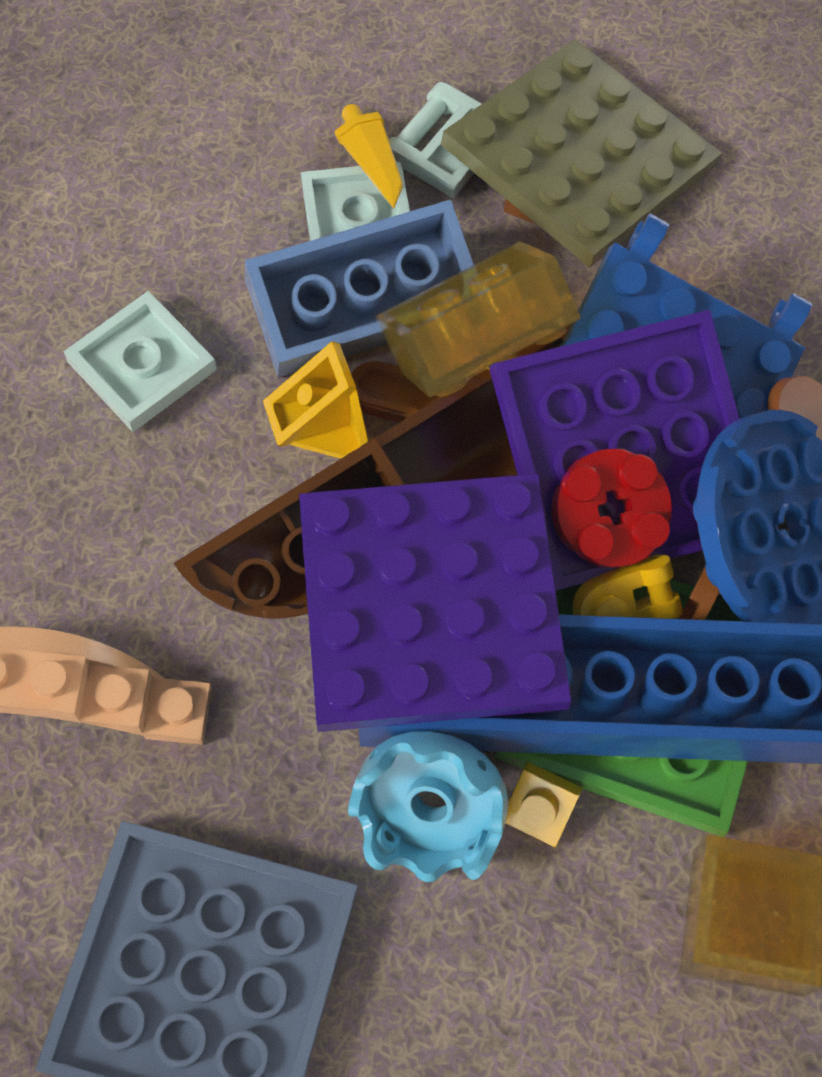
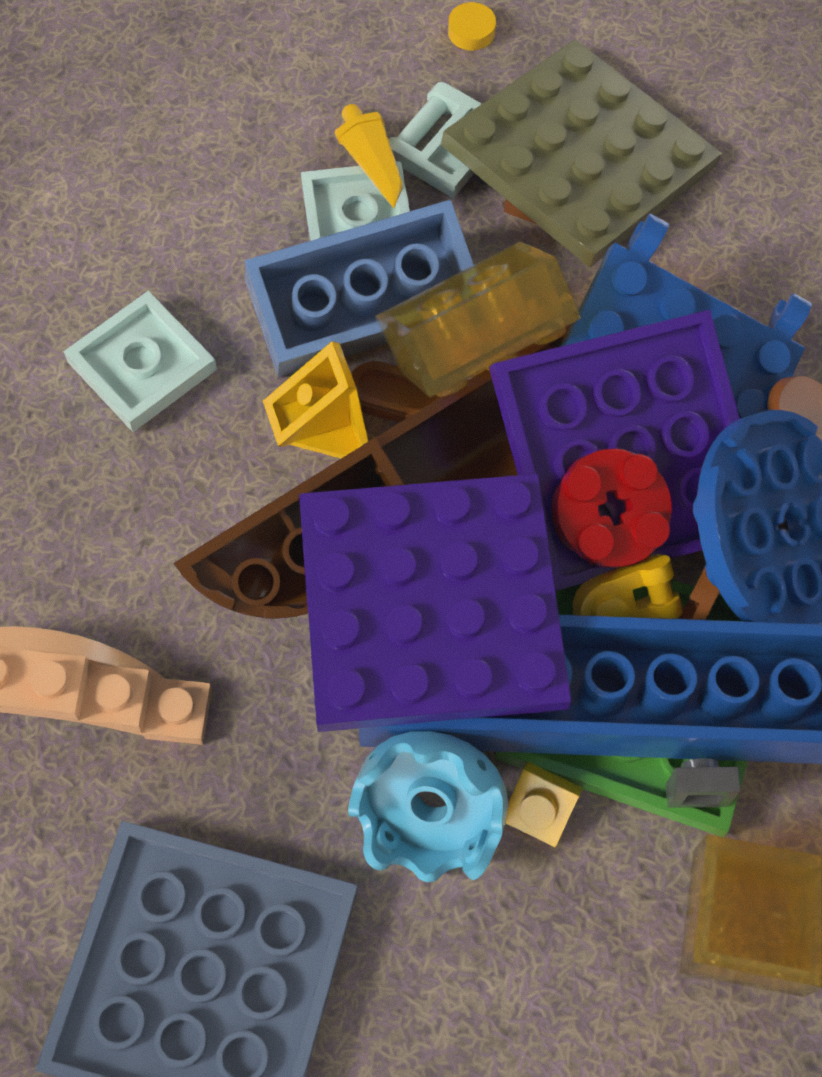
(471, 26): none -> yellow tile
(702, 785): none -> flat silver plate

